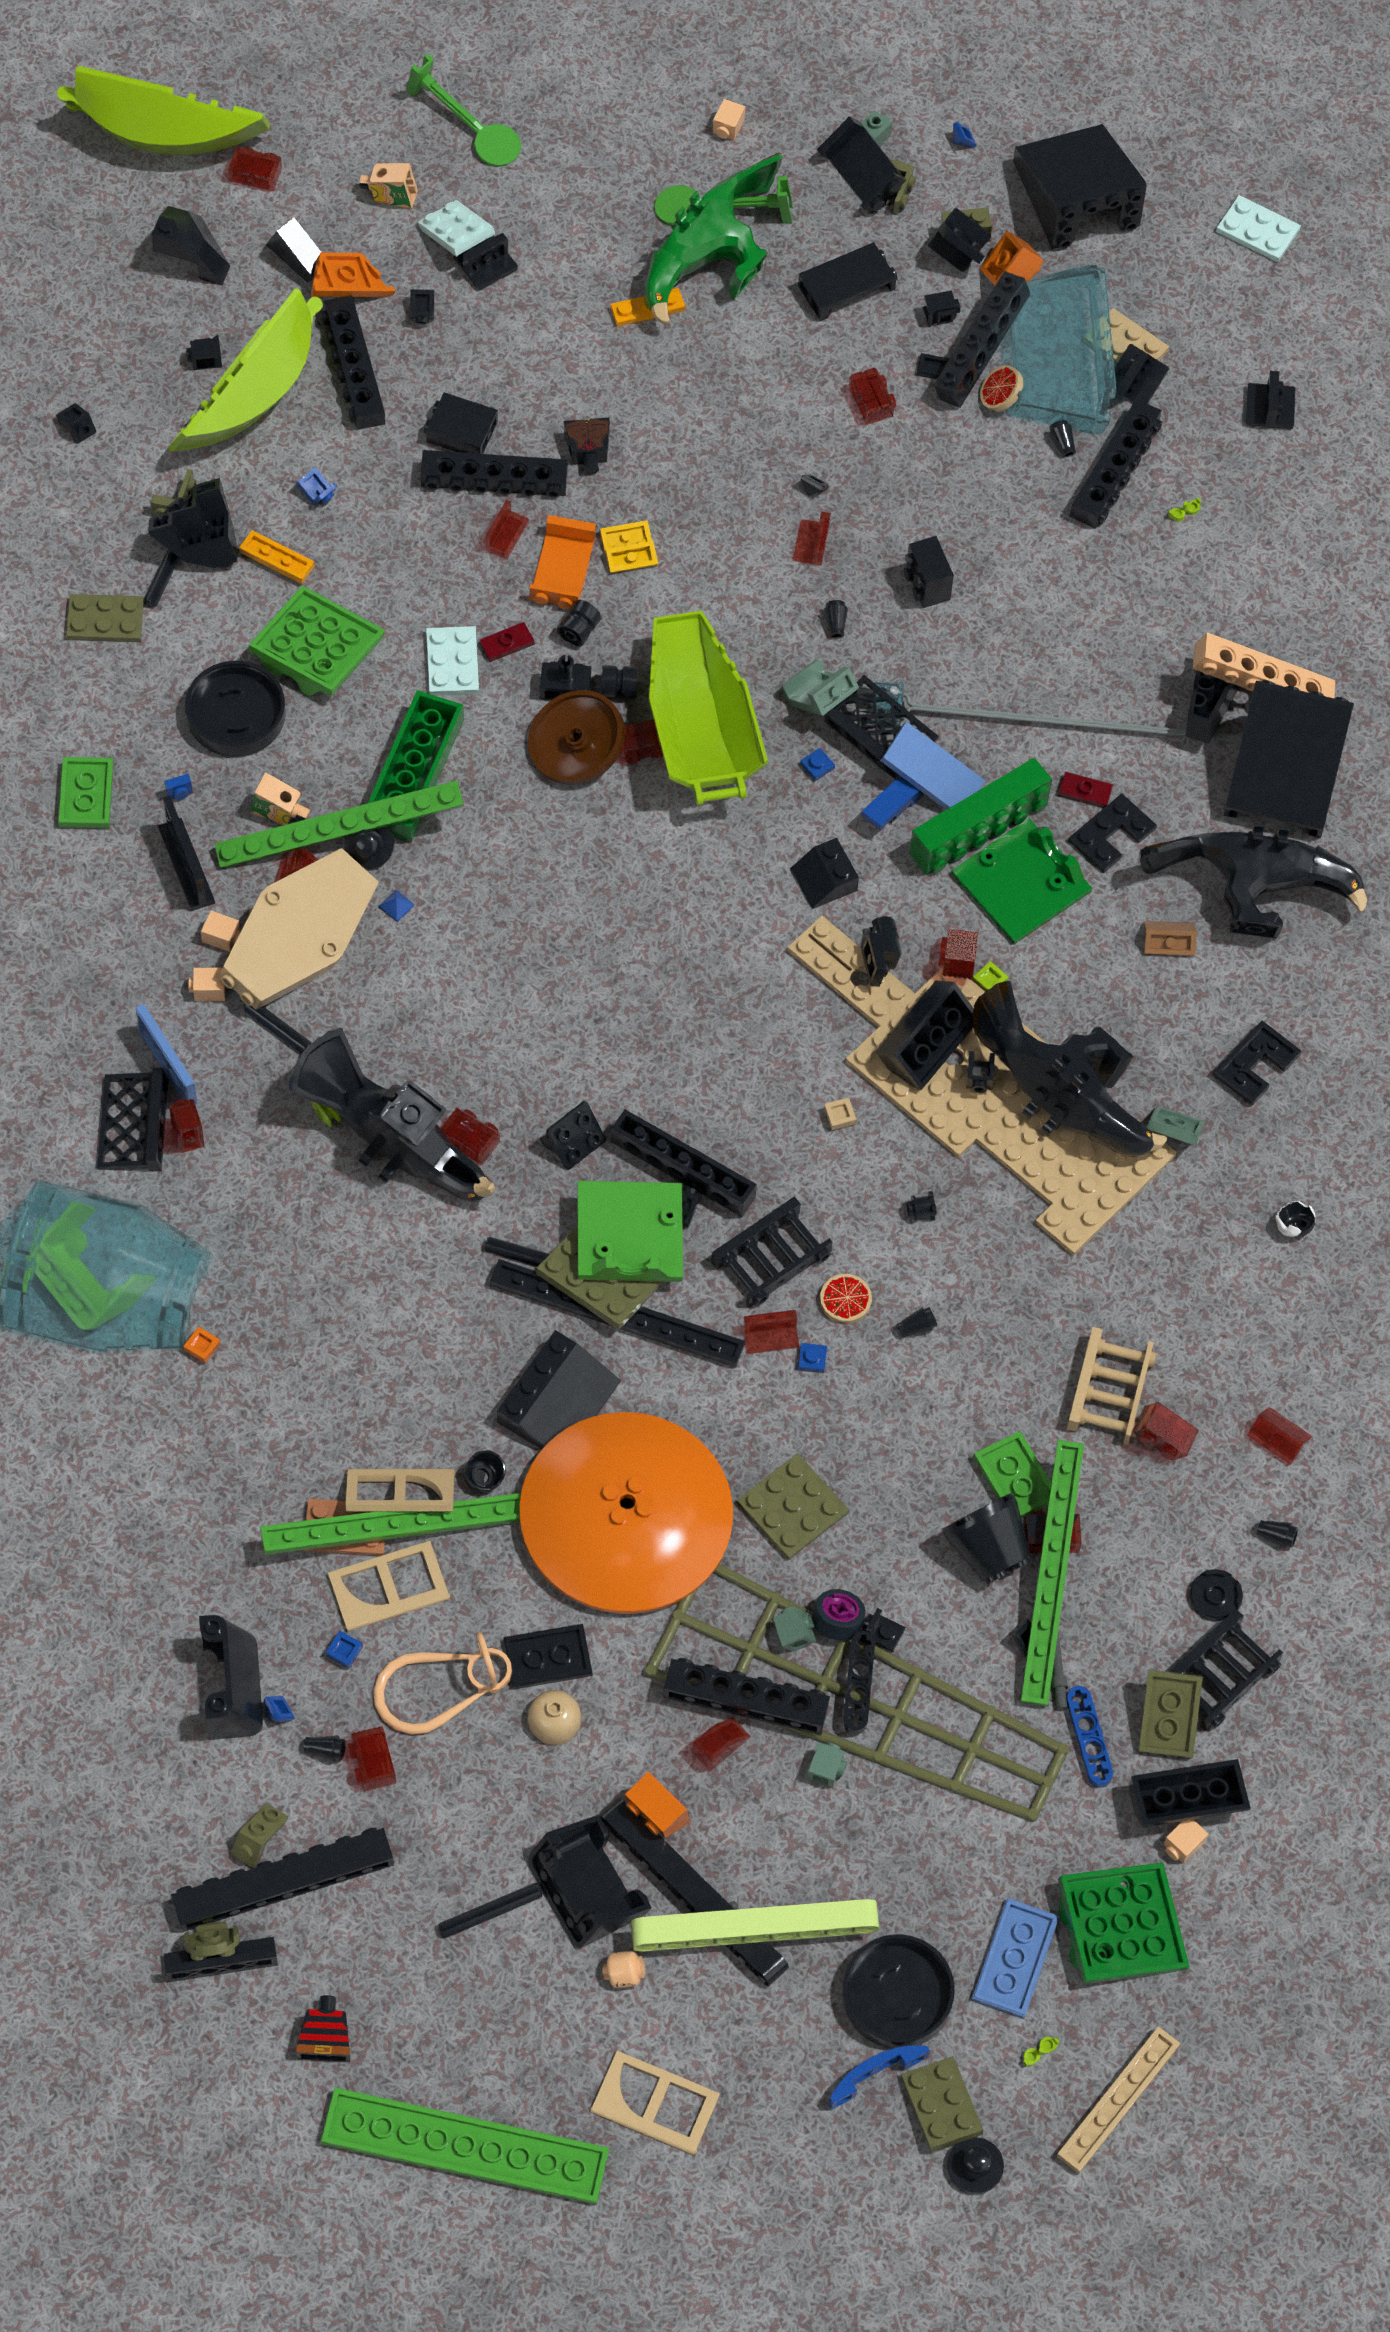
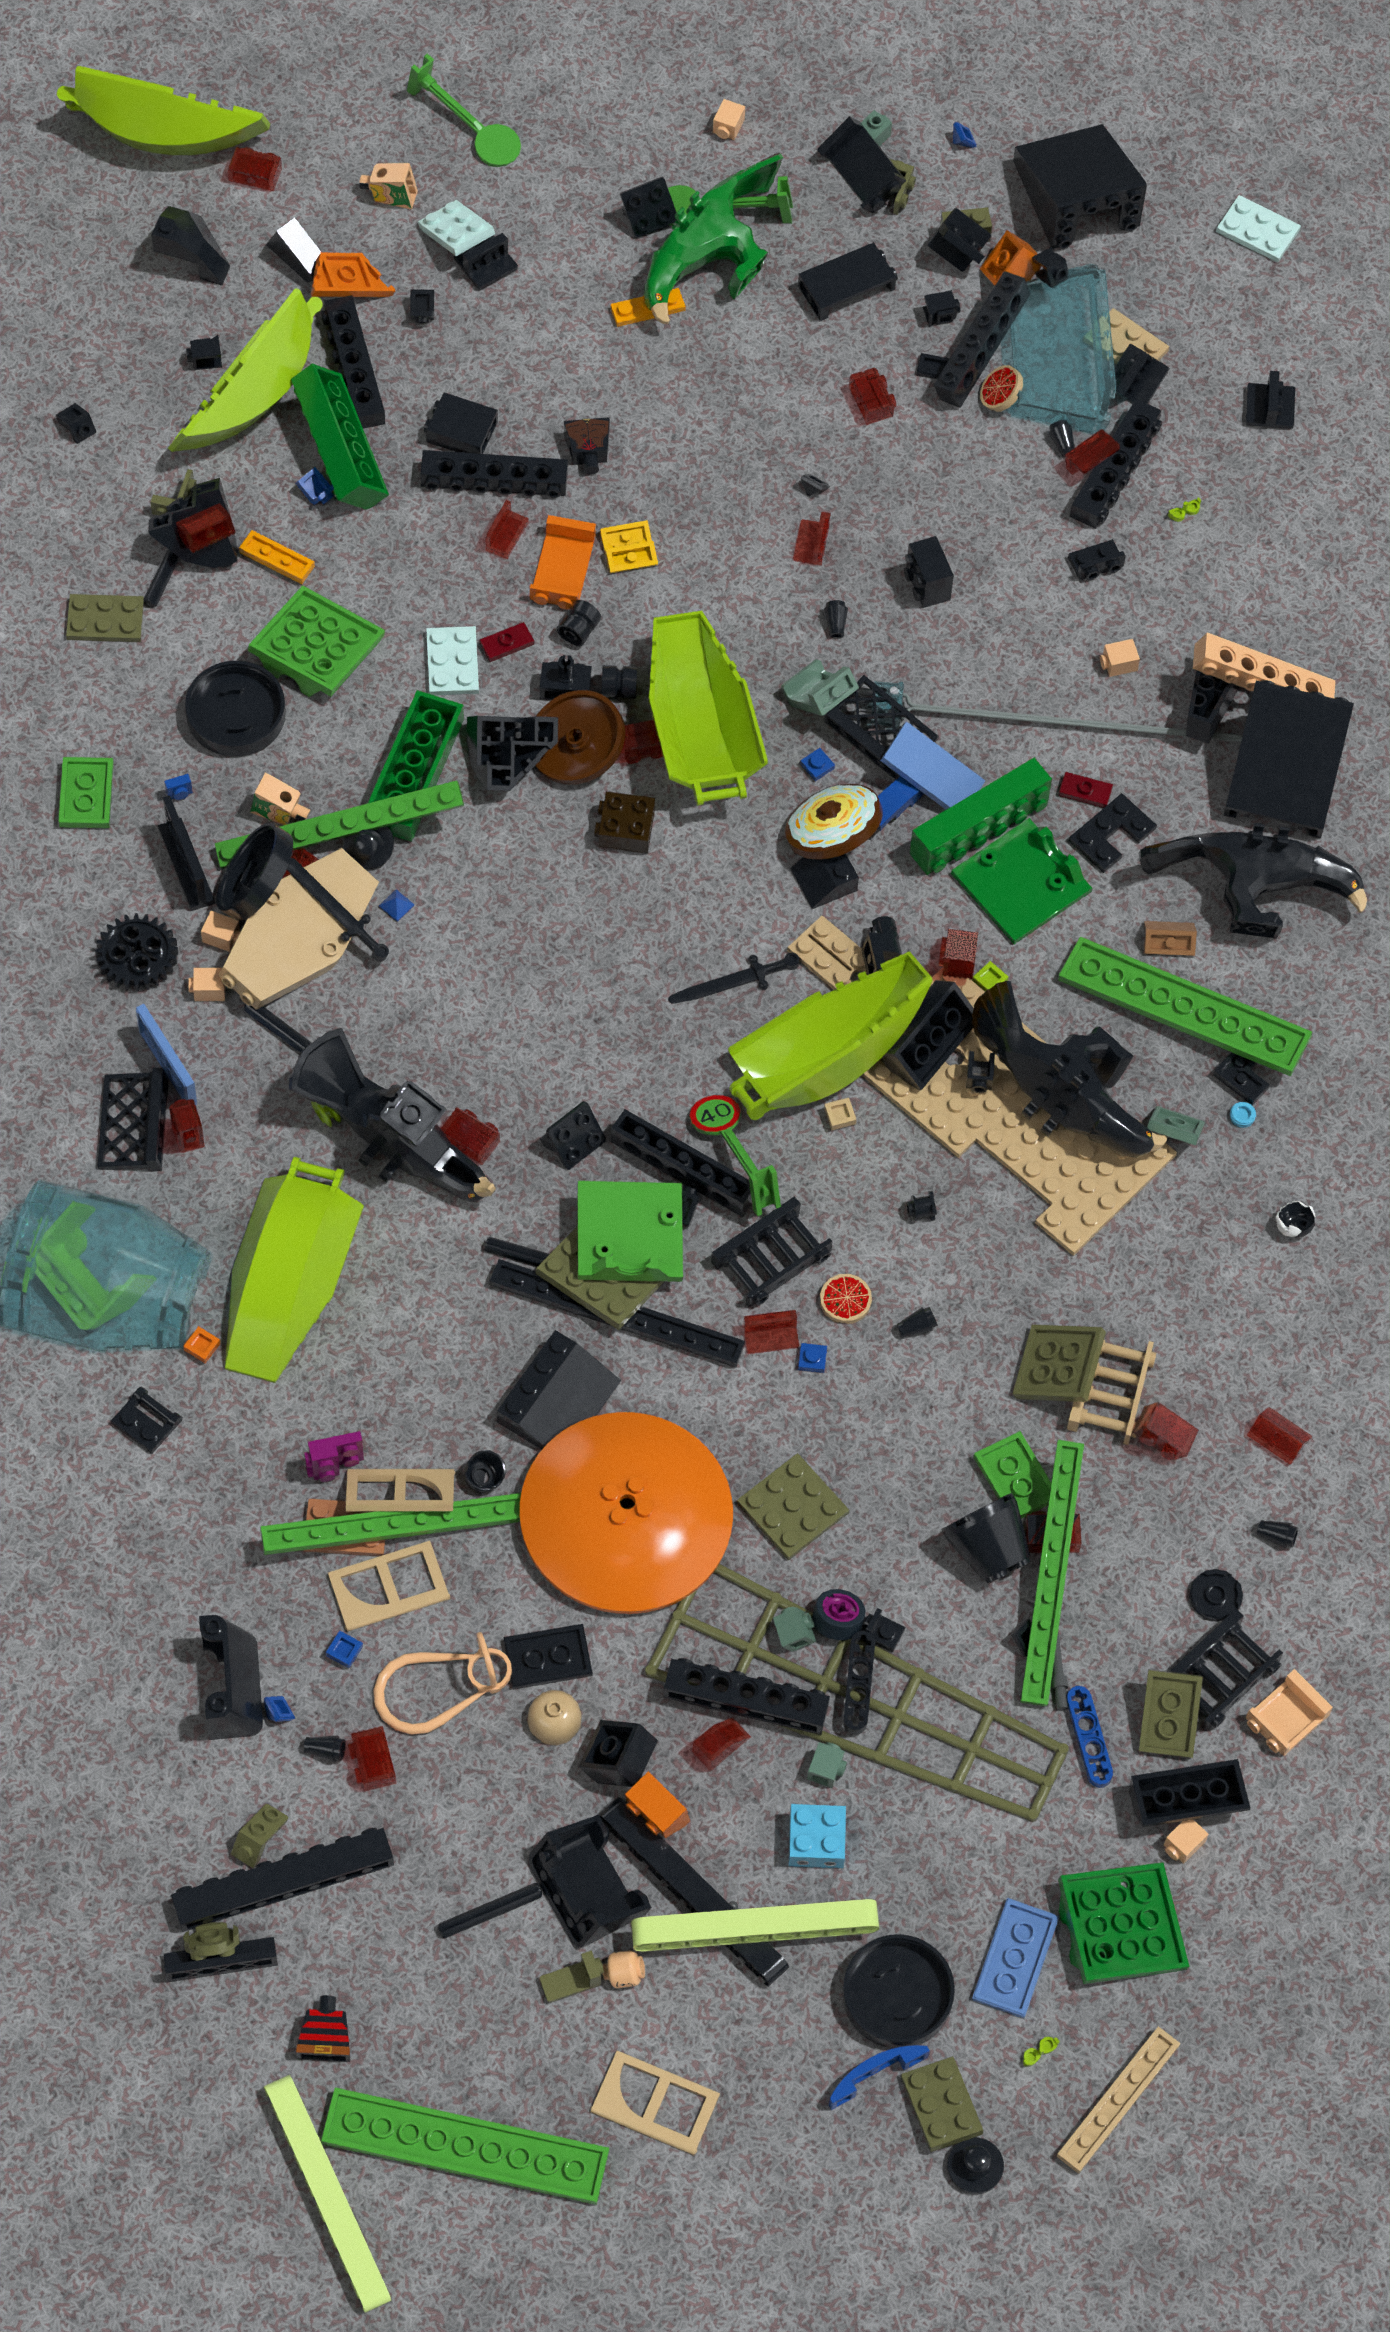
(140, 1426): none -> black plate
(148, 935): none -> black gear
(205, 527): none -> clear red brick
(254, 871): none -> black piece
(287, 1267): none -> lime windscreen
(327, 2193): none -> yellowish green beam
(329, 1453): none -> magenta plate
(339, 437): none -> green brick
(354, 927): none -> black sword
(508, 747): none -> black brick
(573, 1978): none -> olive bracket
(618, 1753): none -> black brick
(625, 822): none -> dark brown brick
(648, 206): none -> black bracket
(718, 1117): none -> bright green piece
(736, 979): none -> black sword
(817, 1836): none -> medium azure piece
(828, 1038): none -> lime windscreen
(833, 821): none -> dish
(1054, 267): none -> black window
(1059, 1363): none -> olive plate
(1091, 452): none -> clear red panel
(1097, 559): none -> black bracket
(1120, 658): none -> light nougat brick
(1185, 1006): none -> bright green plate
(1242, 1114): none -> medium azure tile
(1288, 1714): none -> light nougat panel

